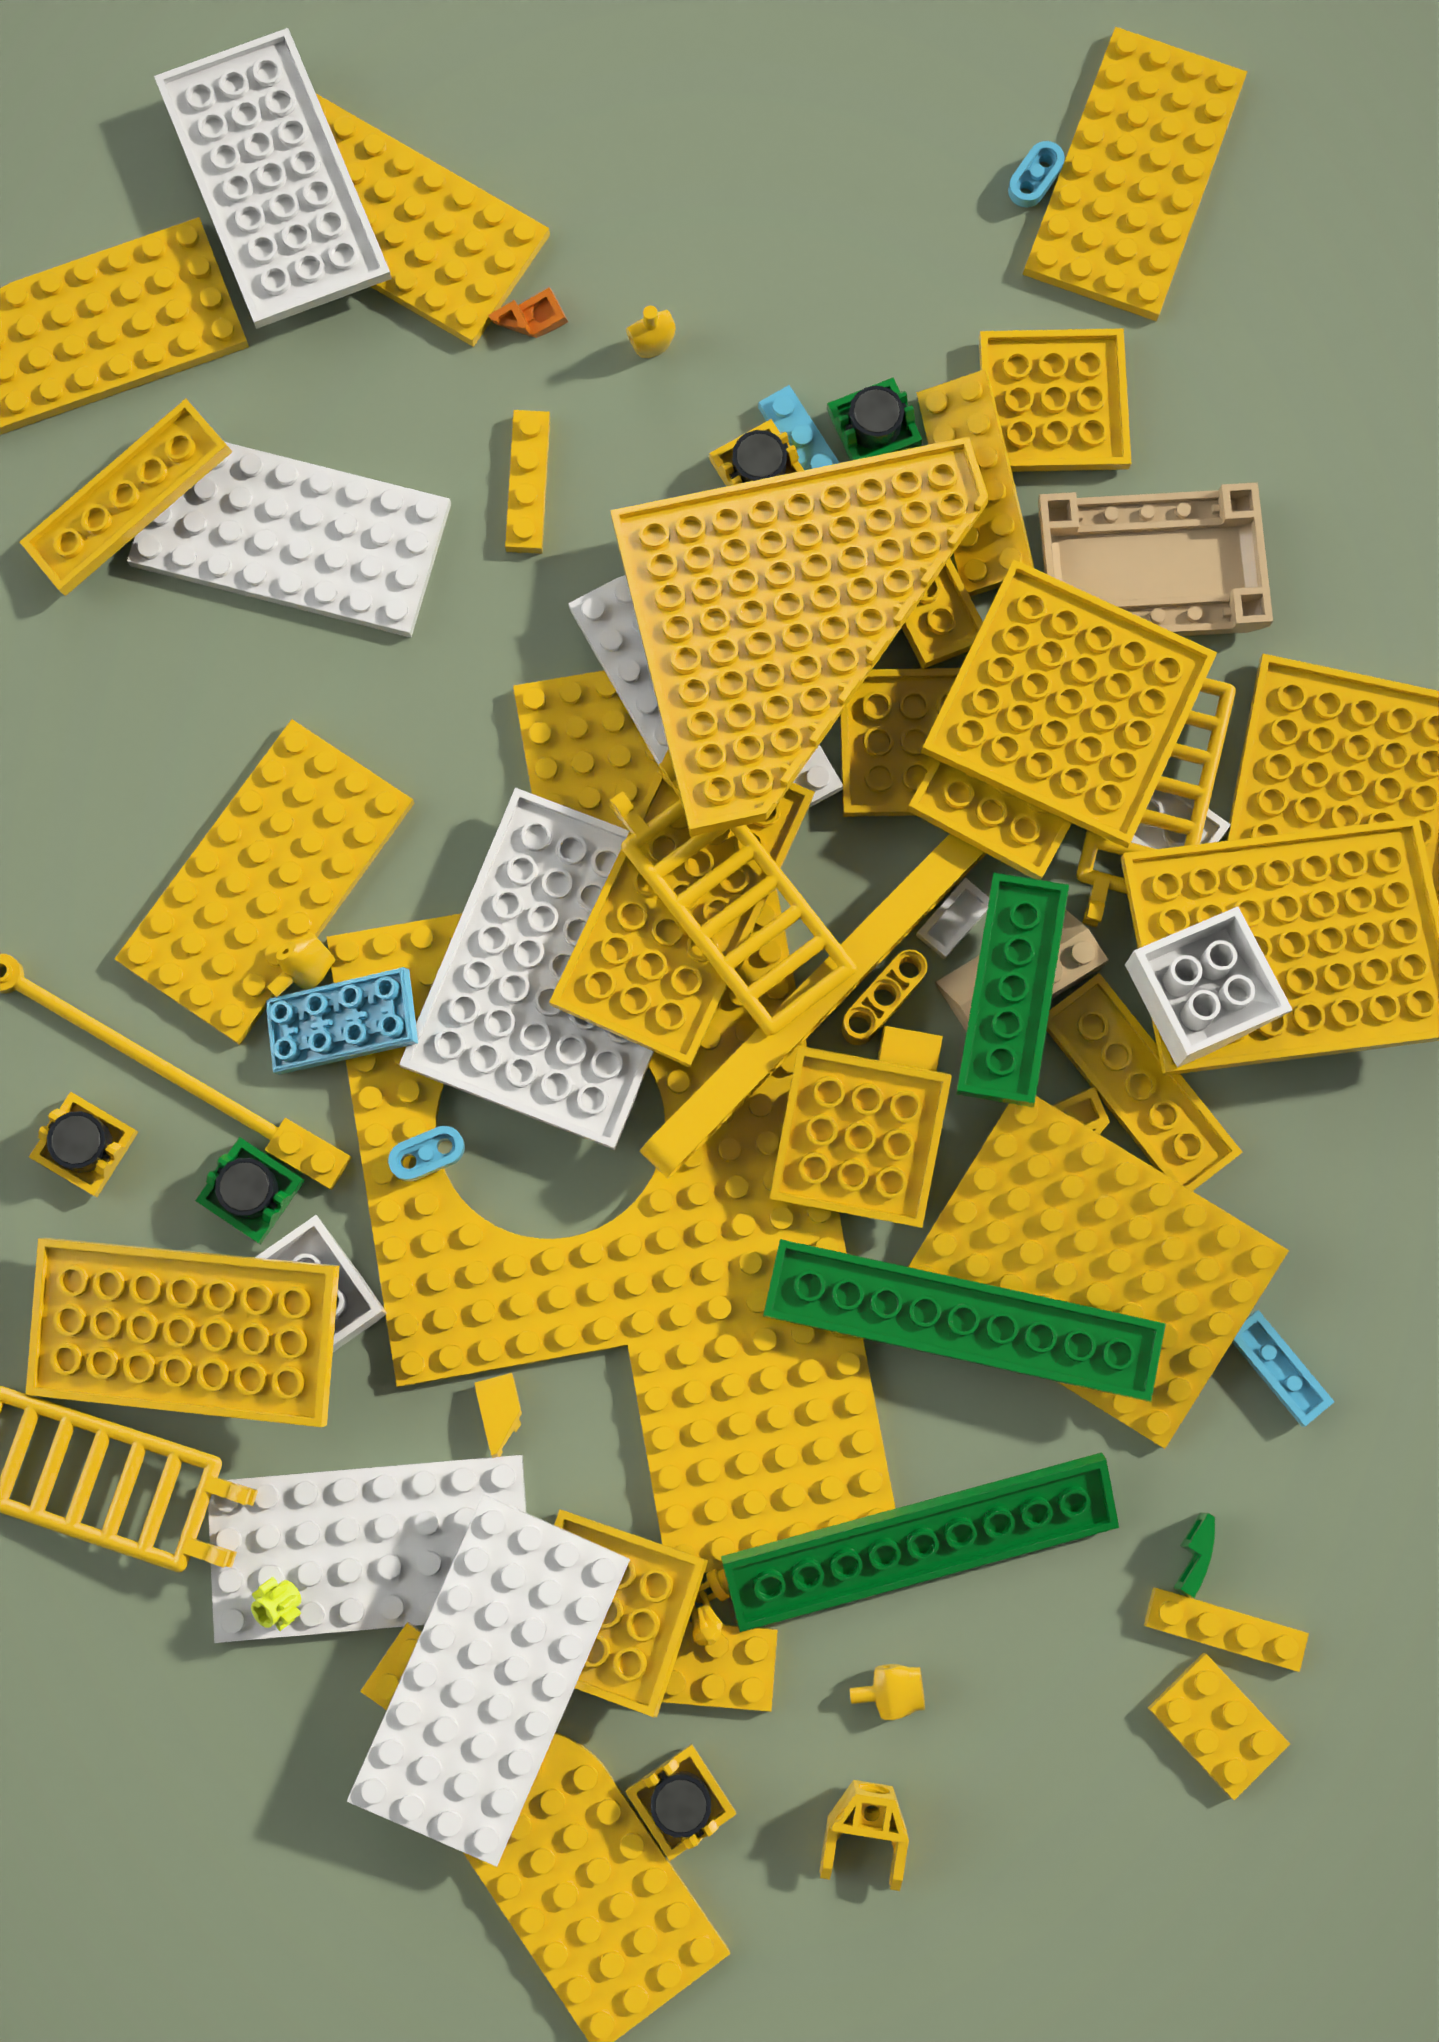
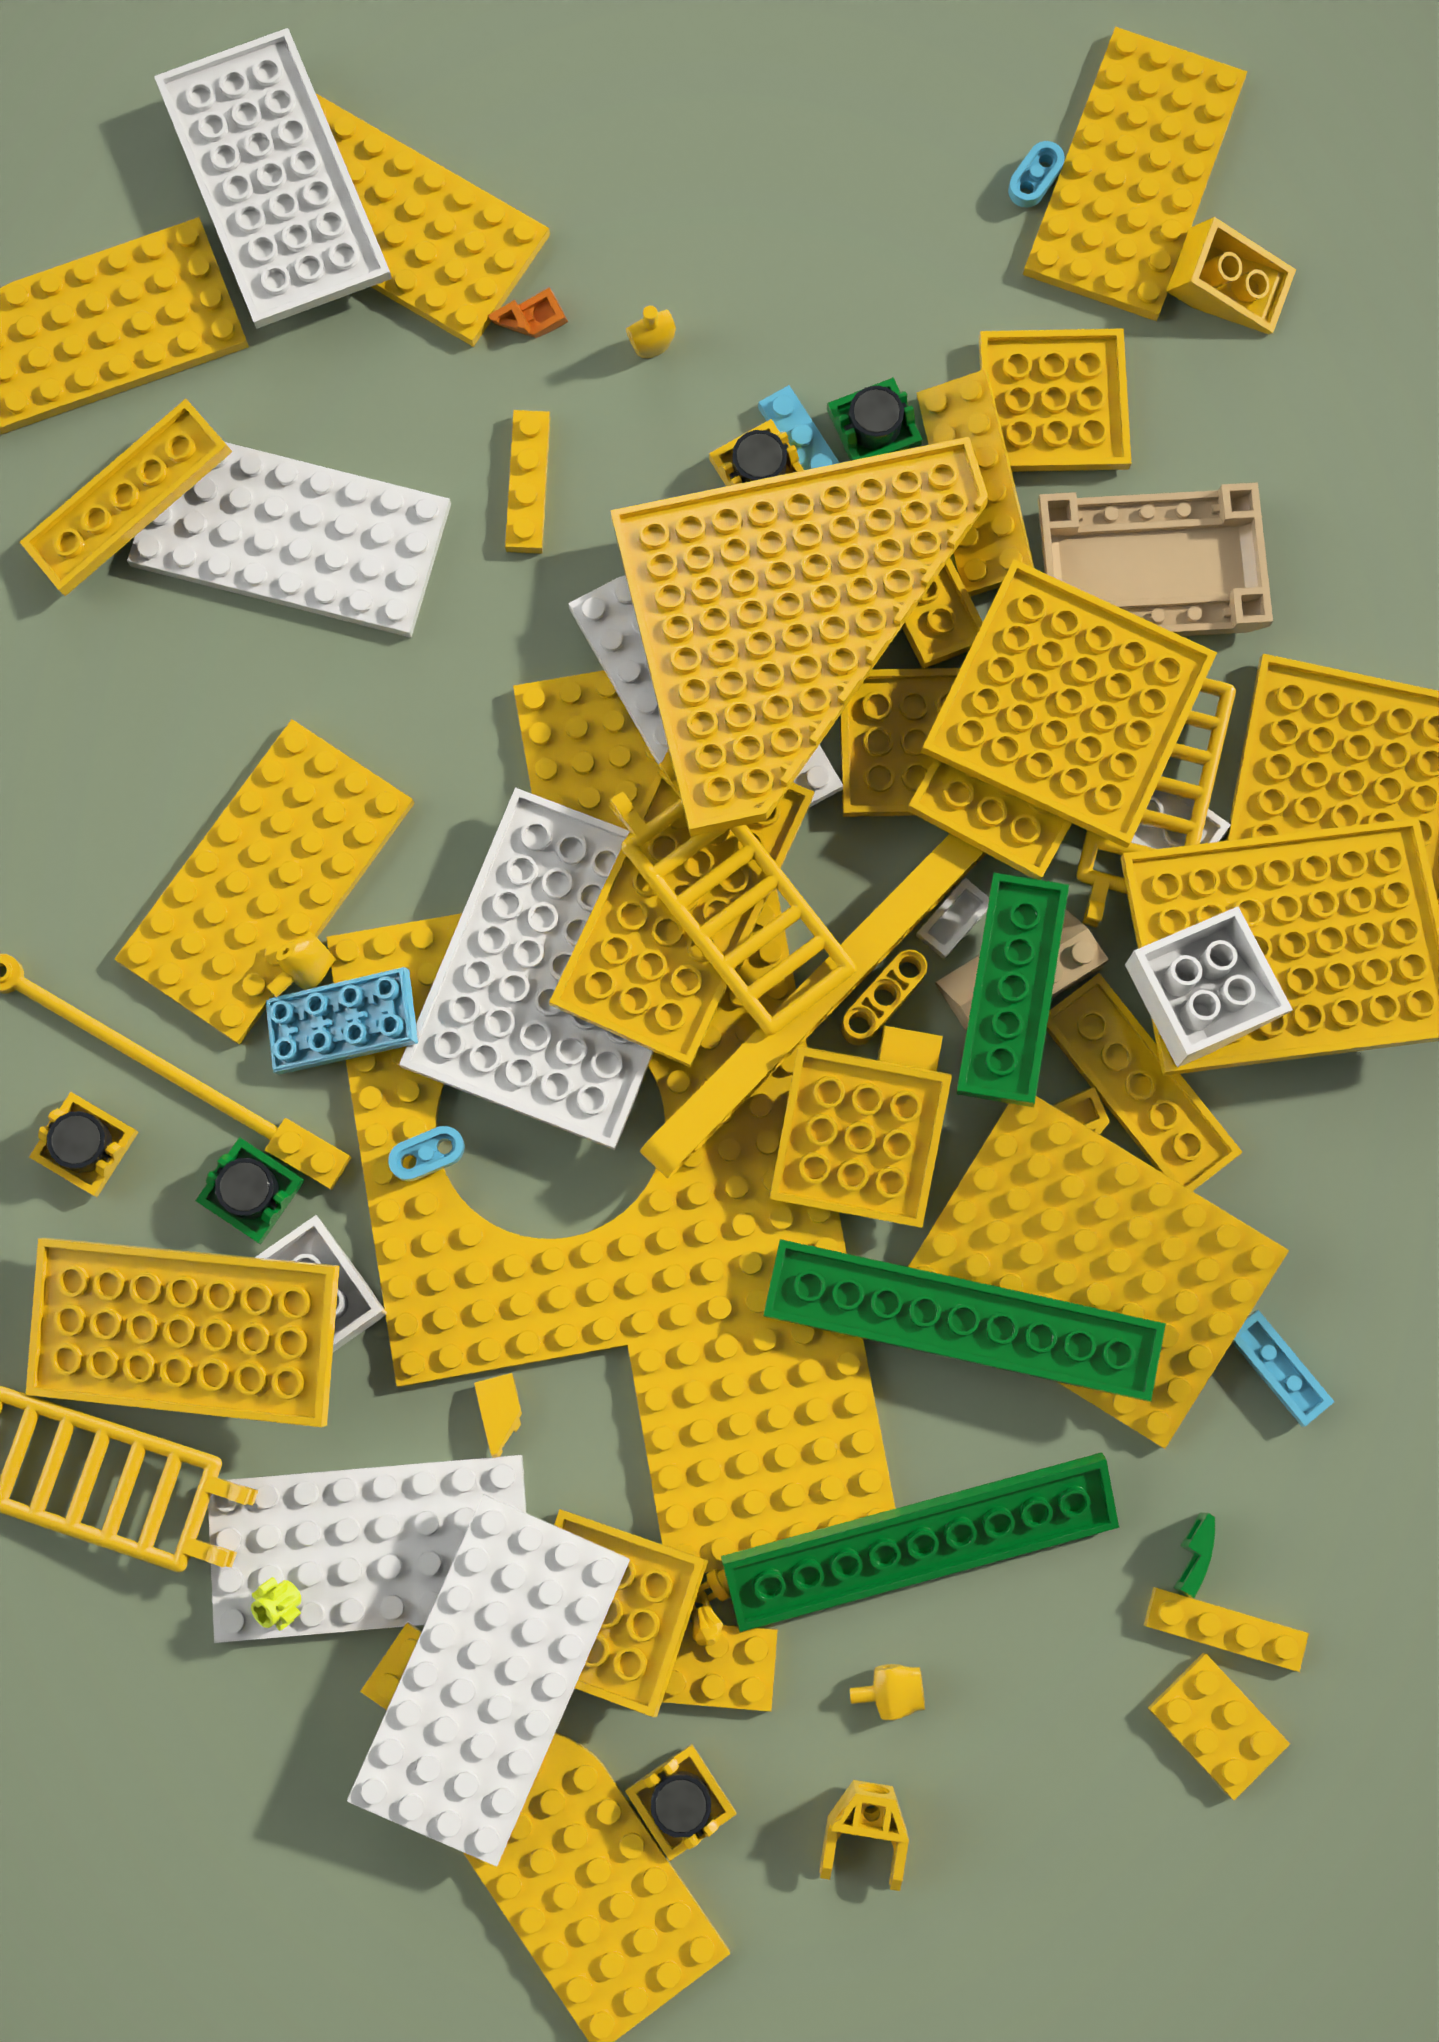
(1230, 277): none -> yellow slope

